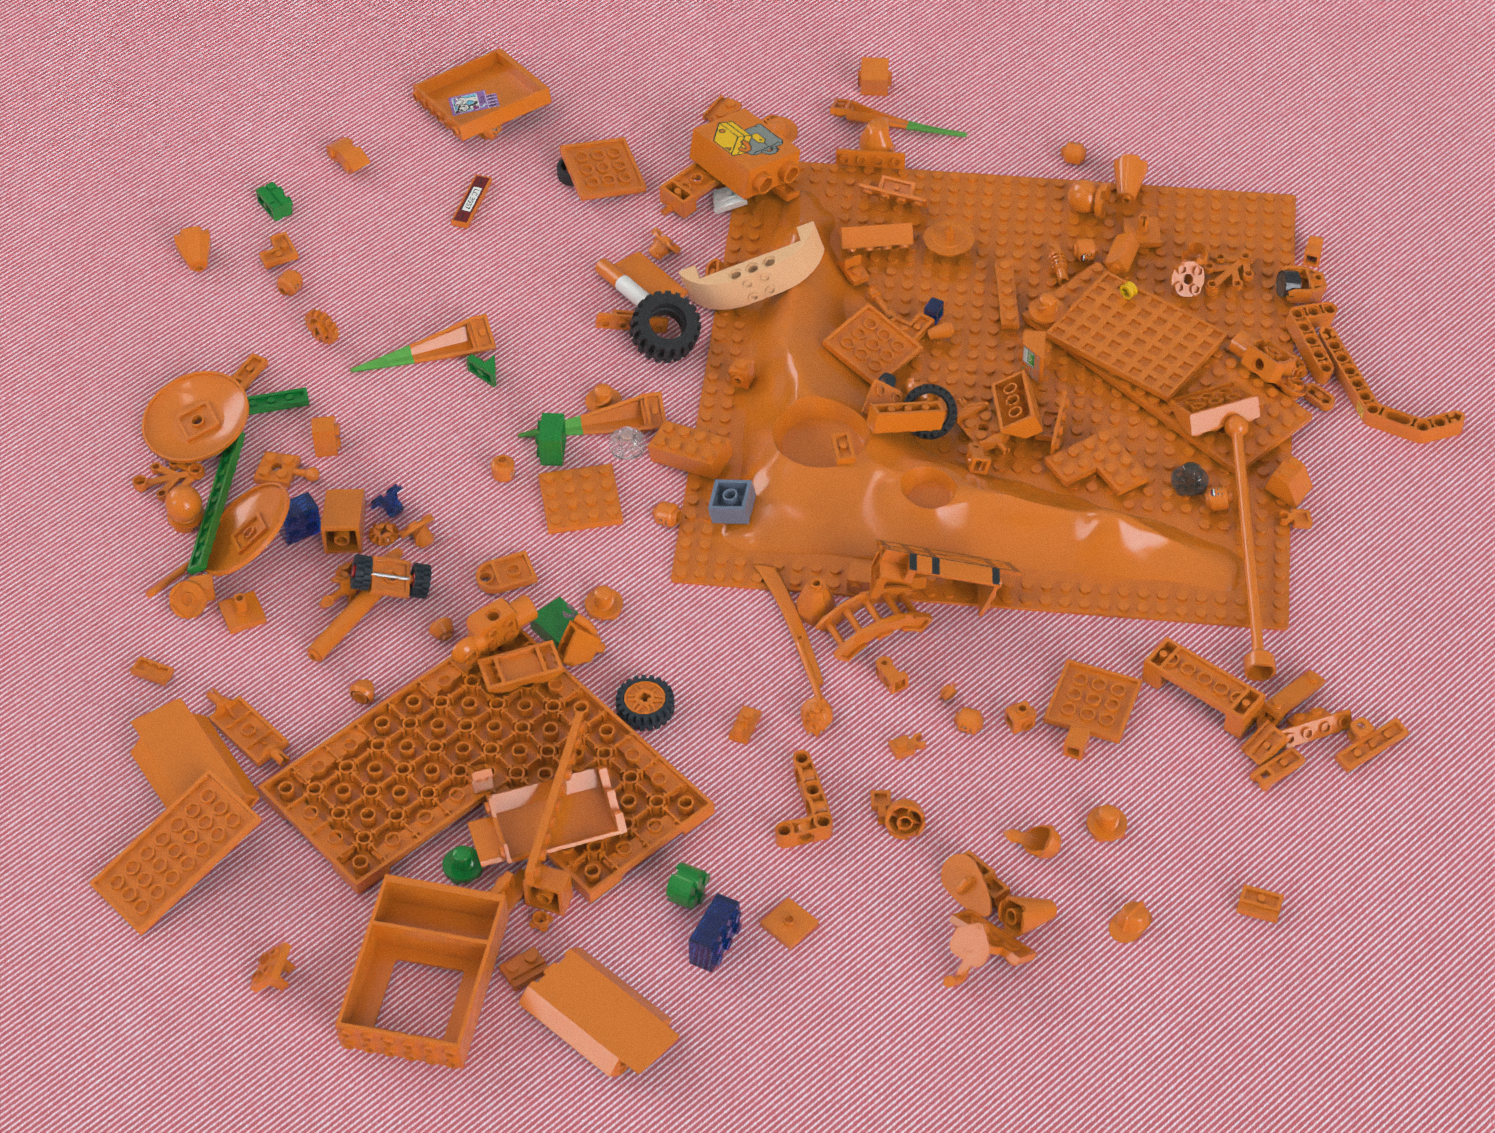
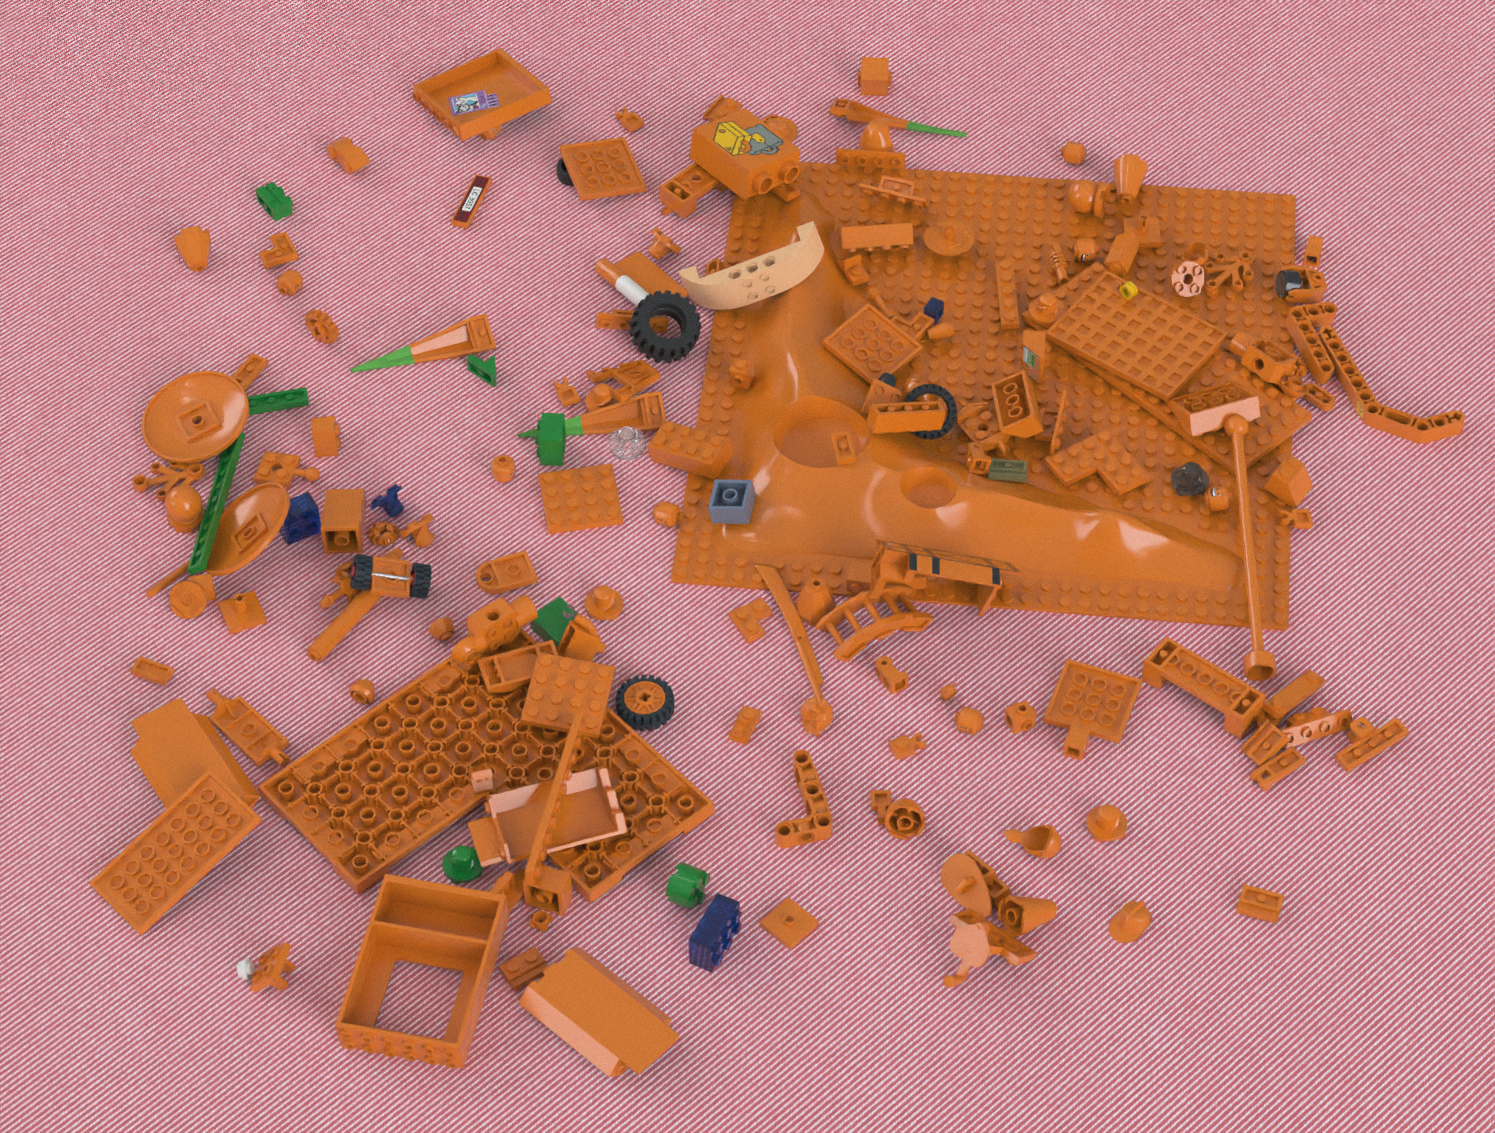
(245, 968): none -> white plate
(564, 687): none -> orange plate
(566, 394): none -> orange plate
(629, 121): none -> orange plate
(632, 375): none -> orange wing
(725, 200): white plate -> none
(747, 619): none -> orange plate
(1008, 470): none -> olive plate

